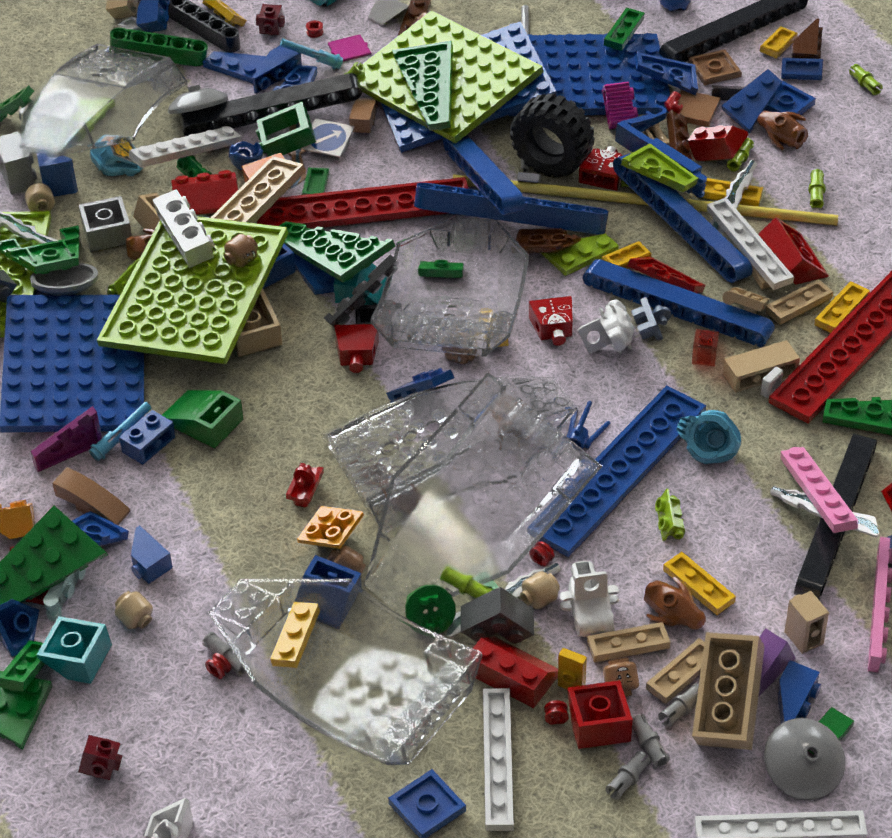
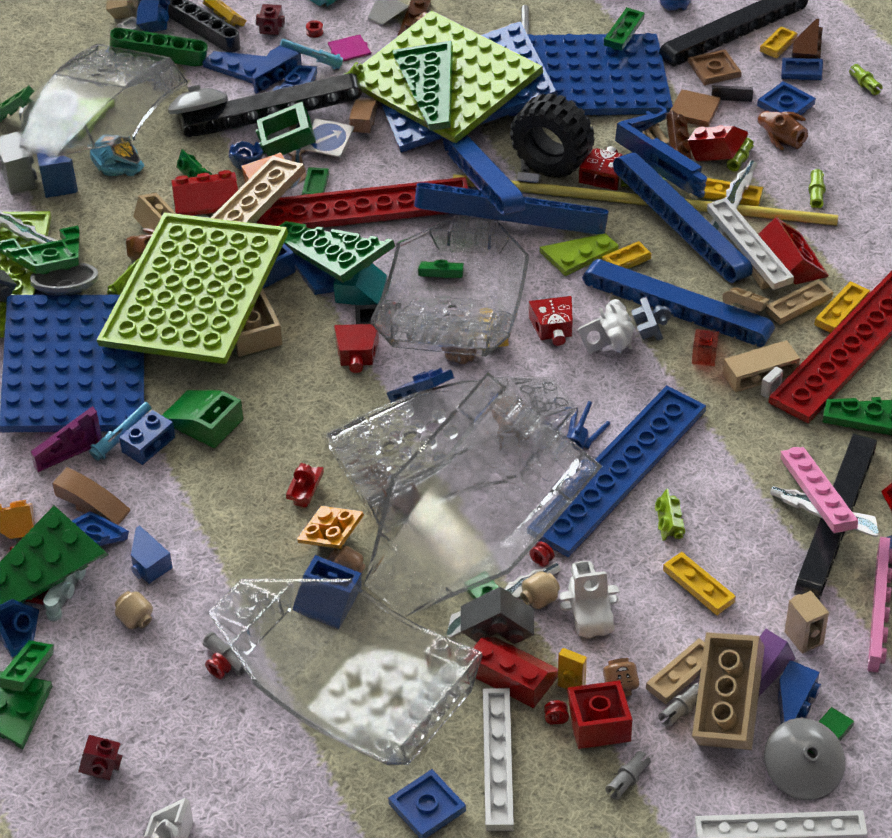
(39, 197): tan head -> none
(75, 648): teal slope -> none
(105, 223): light grey brick -> none
(183, 228): white brick -> none
(184, 146): white plate -> none
(240, 250): medium nougat head -> none
(295, 635): yellow plate -> none
(362, 290): dark grey wing -> none
(427, 598): green plate -> none
(464, 583): lime pin -> none
(545, 240): reddish brown tile -> none
(618, 103): dark pink brick -> none
(628, 642): tan plate -> none
(649, 741): light grey pin -> none
(659, 167): lime wing -> none
(665, 273): red wing -> none
(669, 71): blue wing -> none
(672, 103): red arm -> none
(673, 605): dark orange animal -> none
(710, 436): medium azure helmet -> none
(752, 100): blue wing -> none

